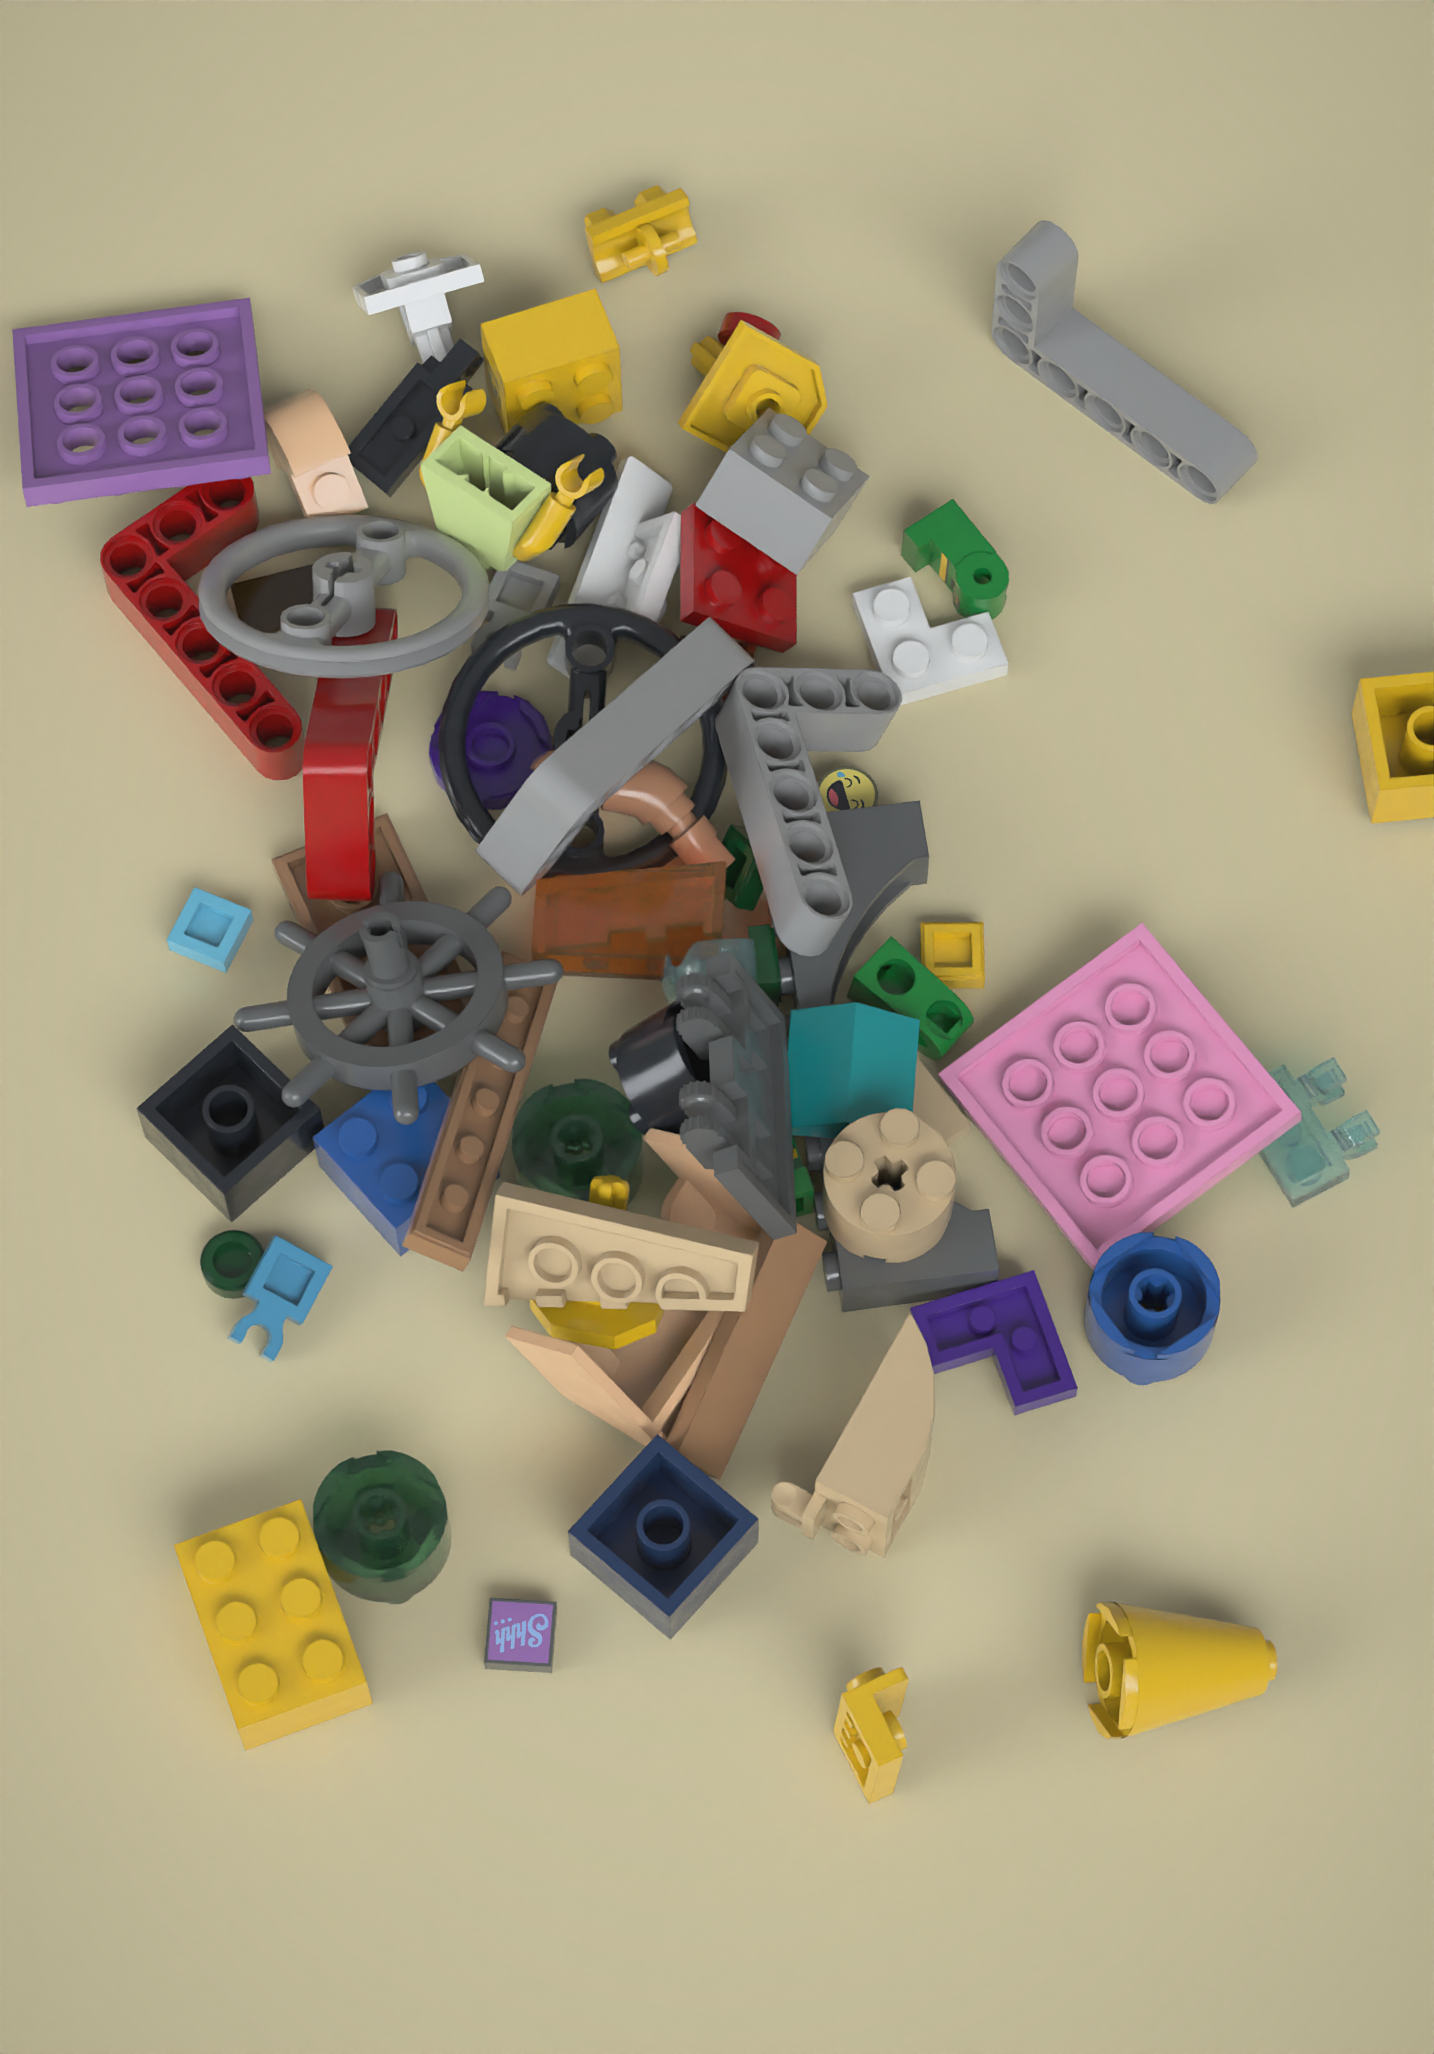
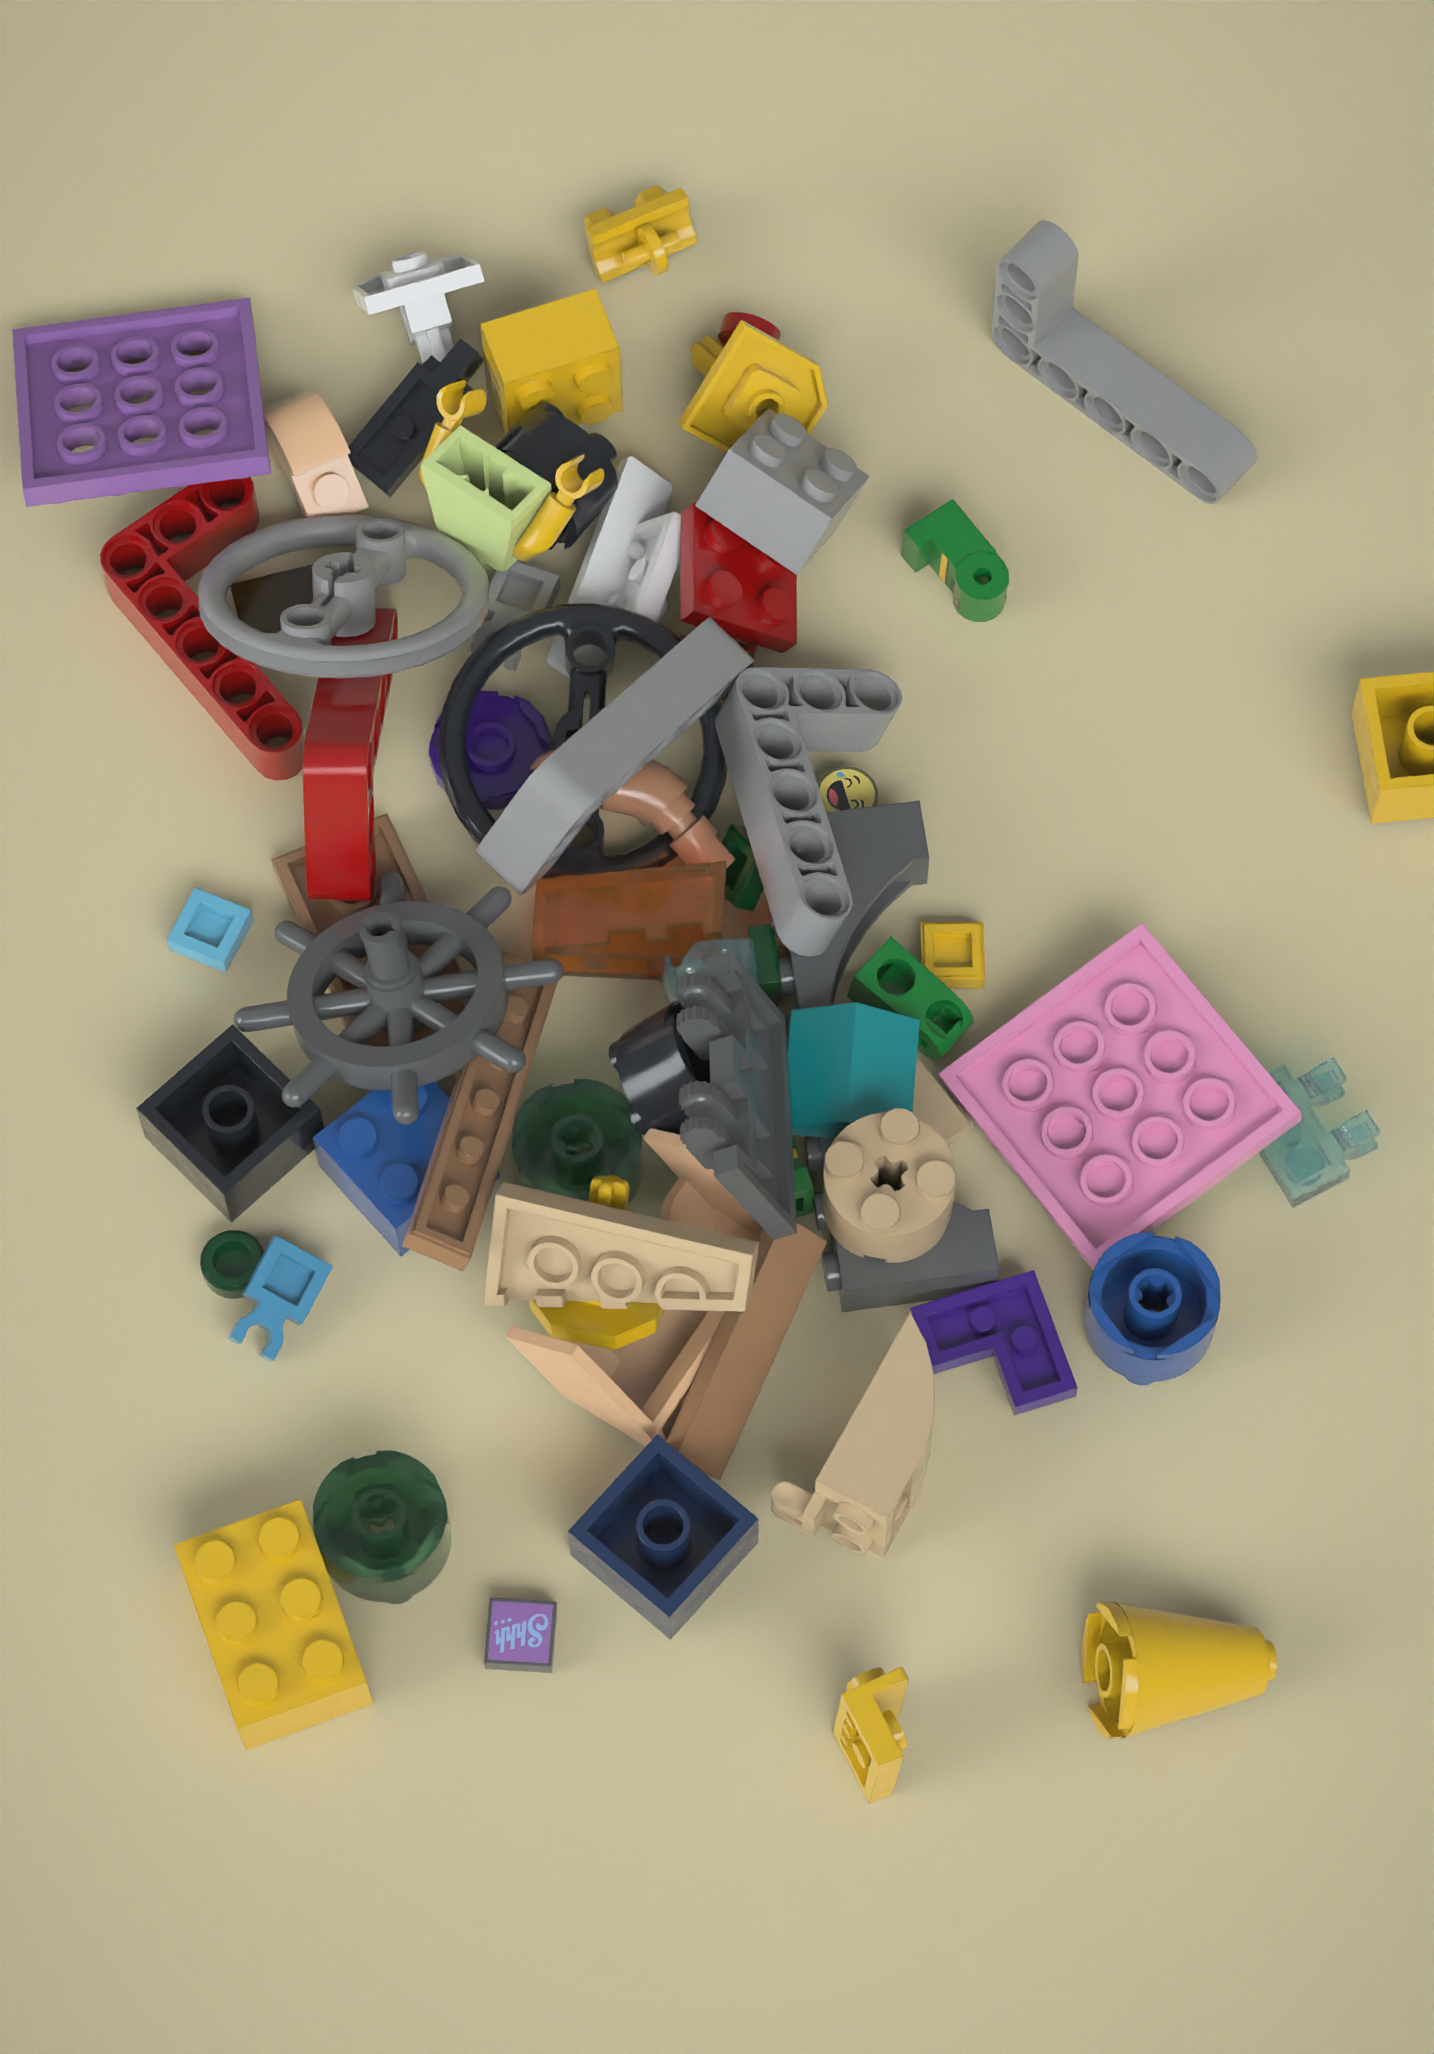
(921, 657): white plate -> none

